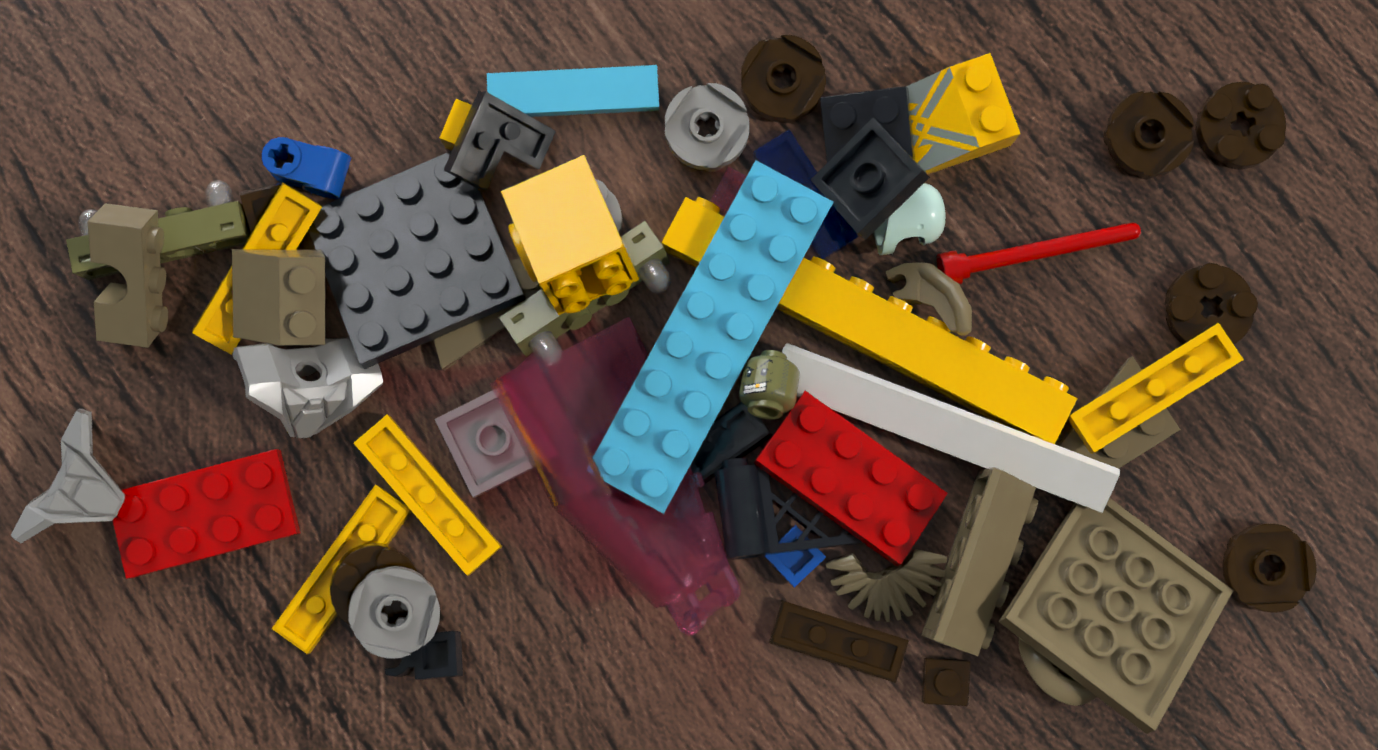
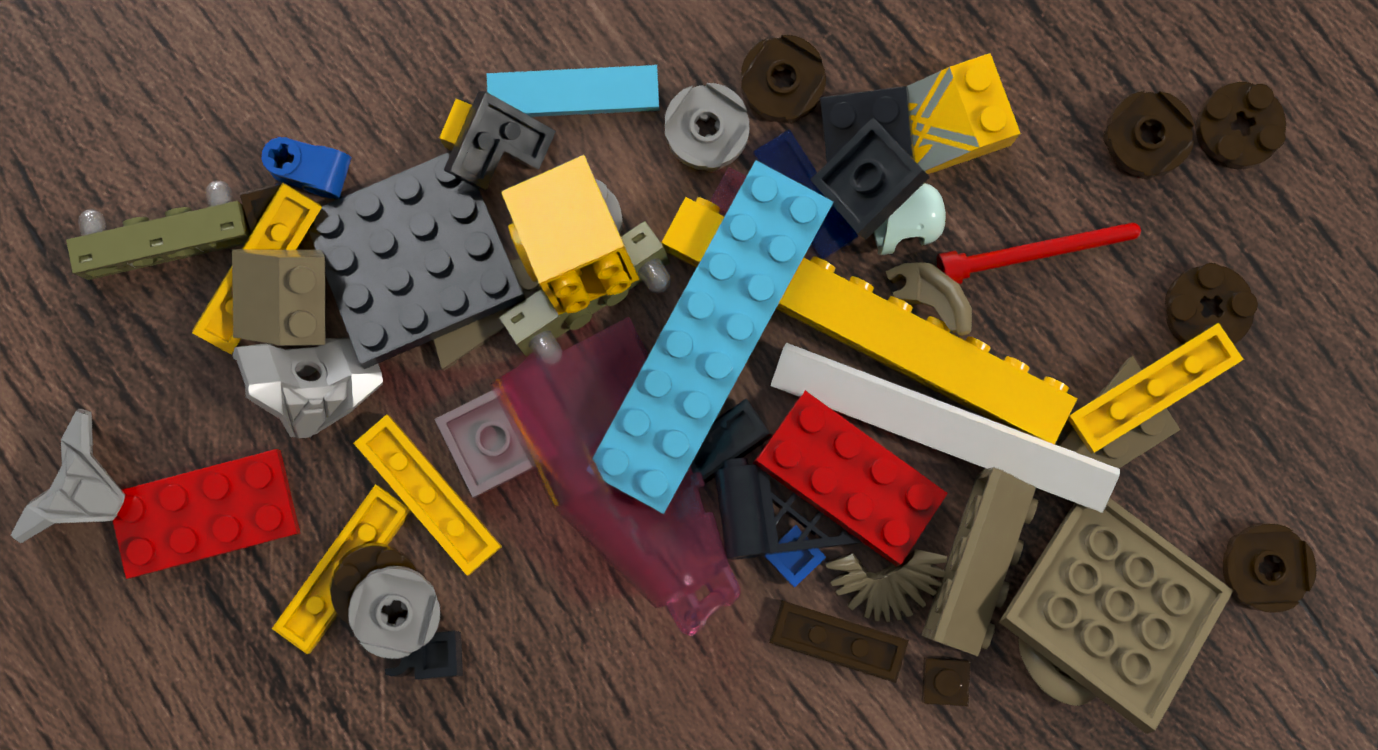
(132, 244): dark tan arch -> none
(769, 385): olive head -> none

